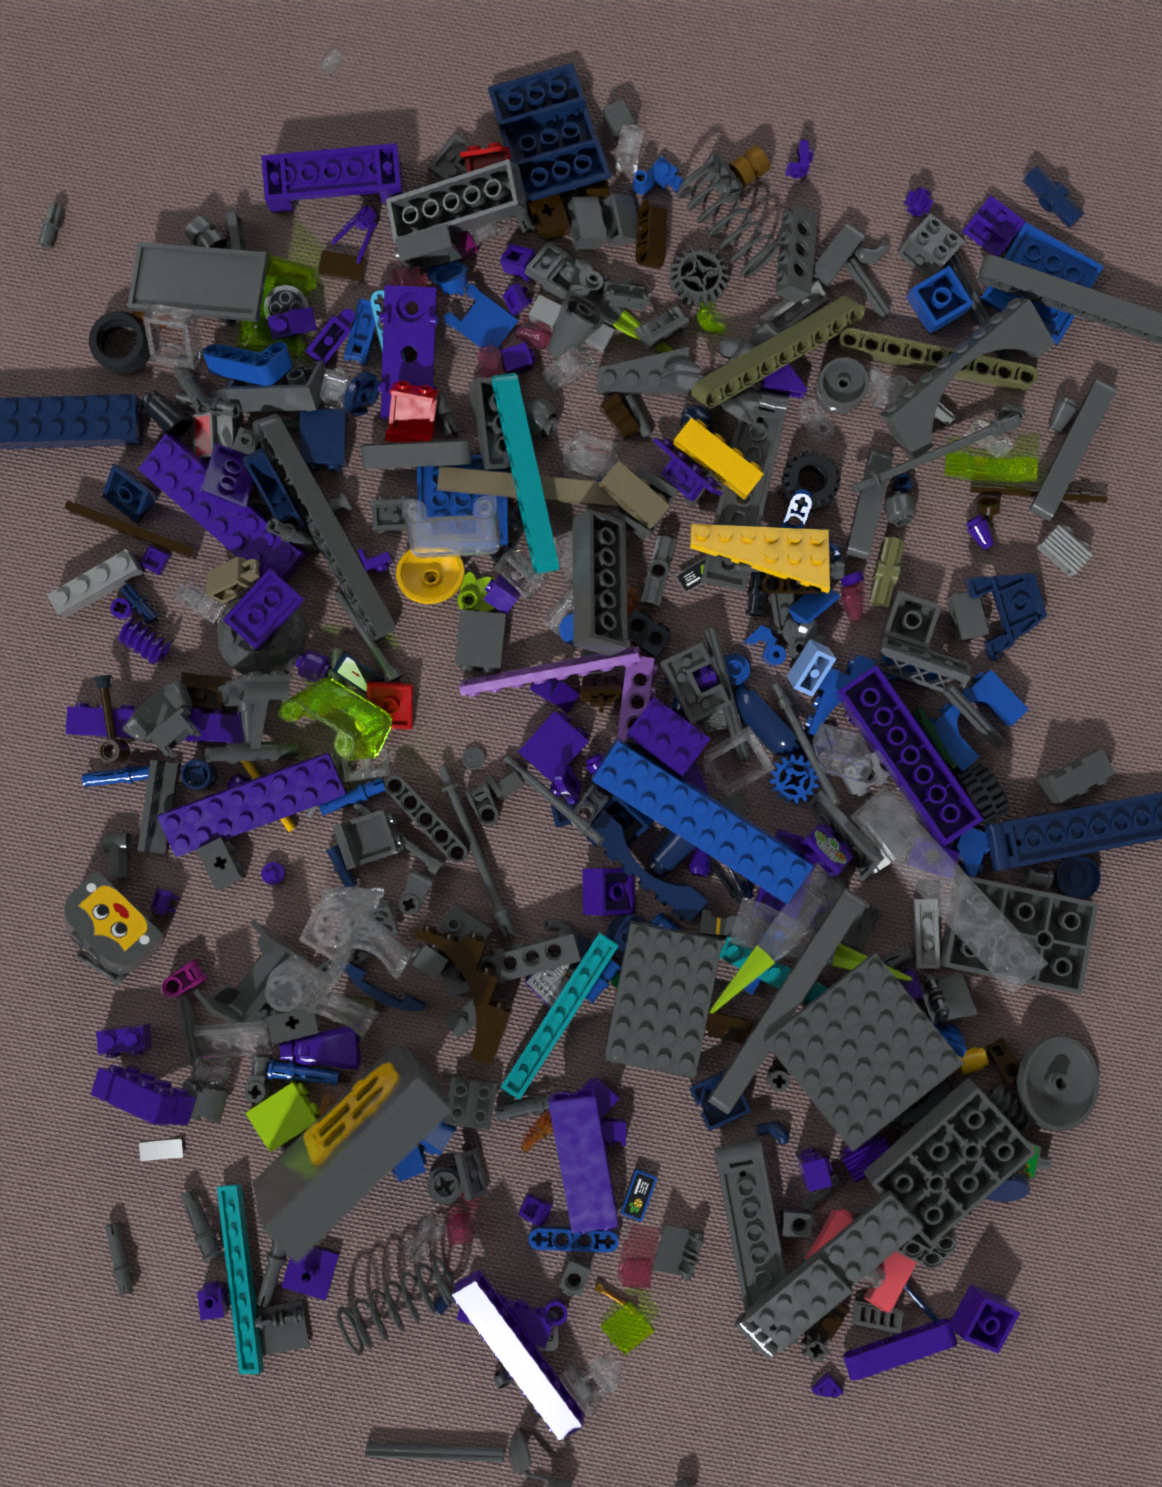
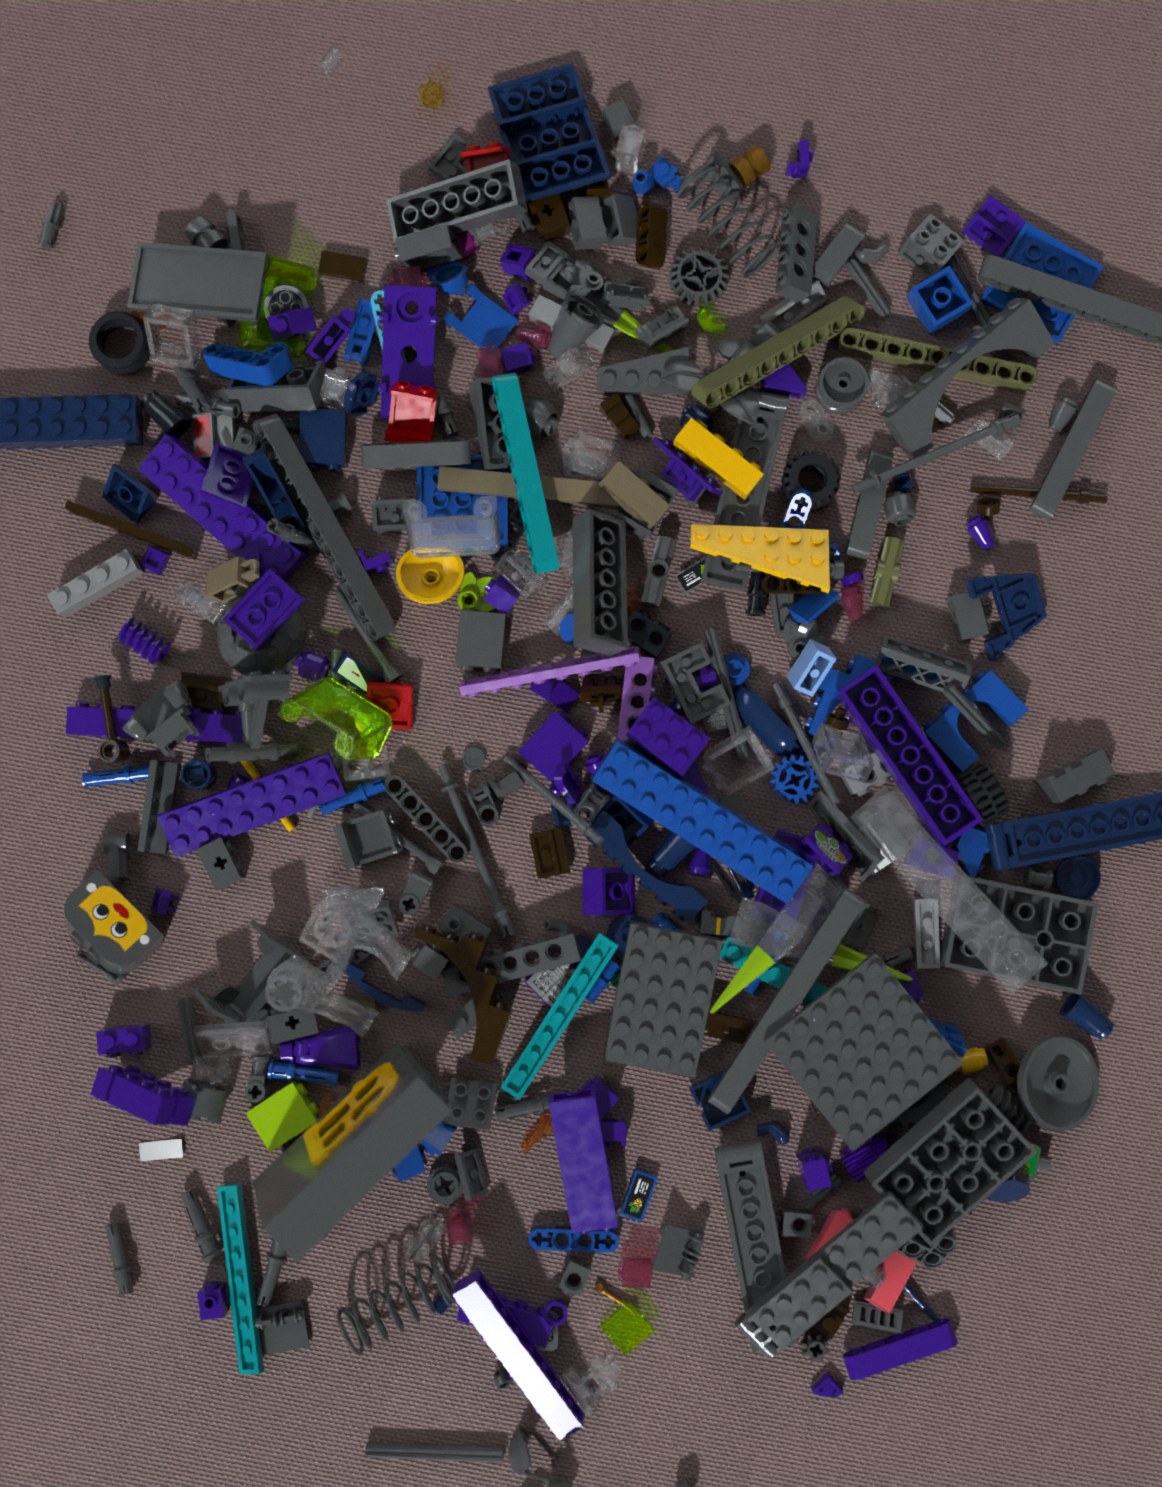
(113, 607): dark purple bush -> none
(139, 603): dark blue axle -> none
(187, 977): magenta piece -> none
(273, 873): dark purple tile -> none
(312, 1273): dark purple tile -> none
(331, 174): dark purple plate -> none
(346, 876): dark blue axle -> none
(363, 219): dark purple plant -> none
(437, 94): none -> clear yellow gear
(535, 1210): dark purple slope -> none
(549, 853): none -> dark brown plate
(772, 653): blue leg -> none
(783, 1085): dark grey bush -> none
(838, 720): none -> dark brown tile
(911, 619): dark grey brick -> none
(918, 202): dark purple gear -> none
(929, 731): dark green pin -> none
(947, 998): dark grey hinge -> none
(984, 1319): dark purple brick -> none
(991, 468): clear neon green slope -> none
(1053, 196): dark blue piece -> none
(1065, 550): light grey brick -> none
(1086, 1015): none -> dark blue plant

